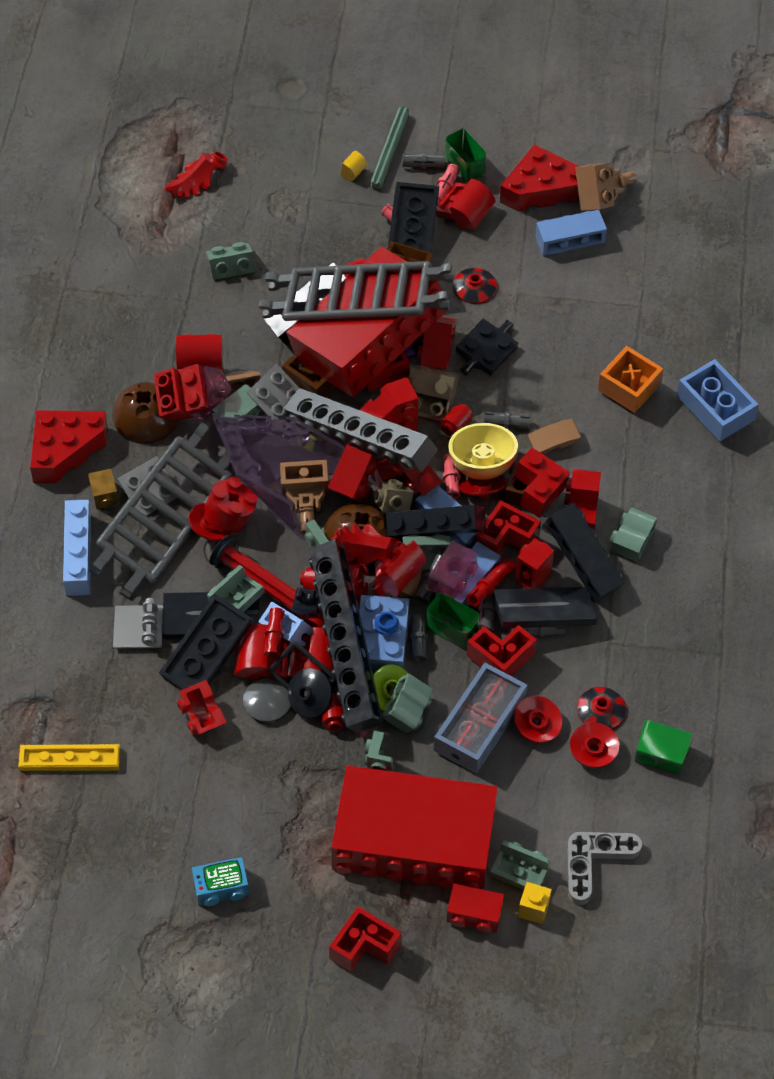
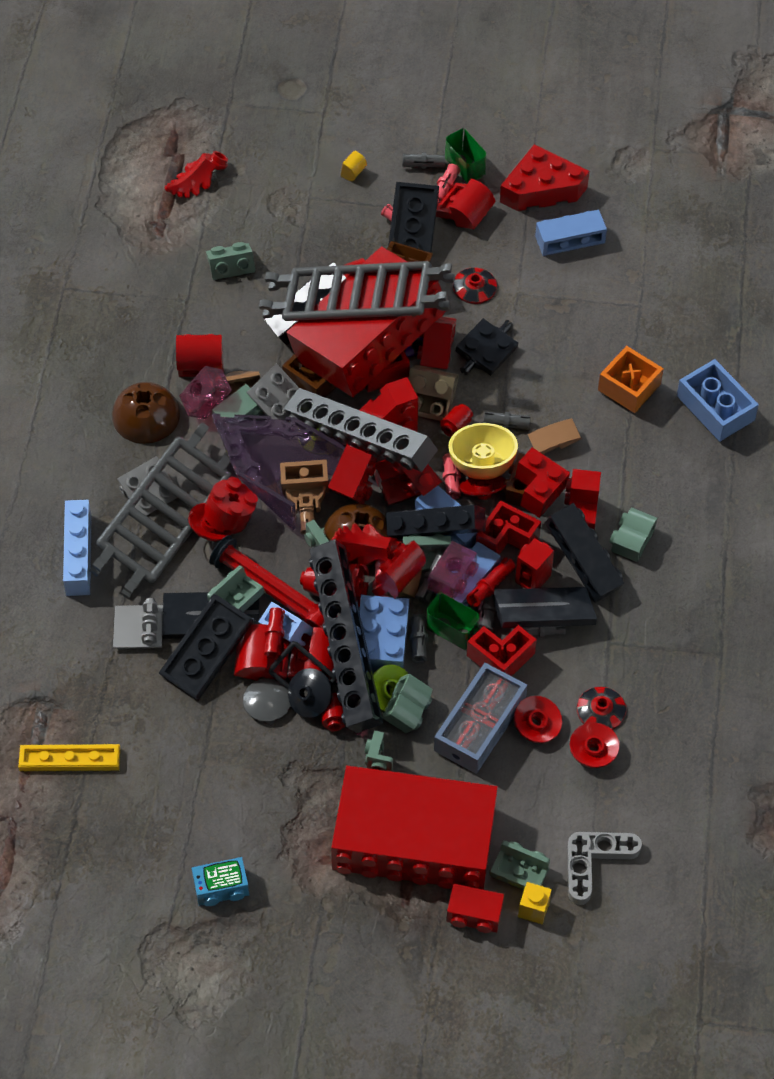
(65, 441): red brick -> none
(103, 489): pearl gold brick -> none
(180, 392): red brick -> none
(200, 708): red cylinder -> none
(306, 601): black tile -> none
(364, 934): red brick -> none
(386, 623): blue plate -> none
(389, 148): sand green axle -> none
(393, 496): dark tan brick -> none
(599, 185): medium nougat brick -> none
(663, 747): green piece -> none

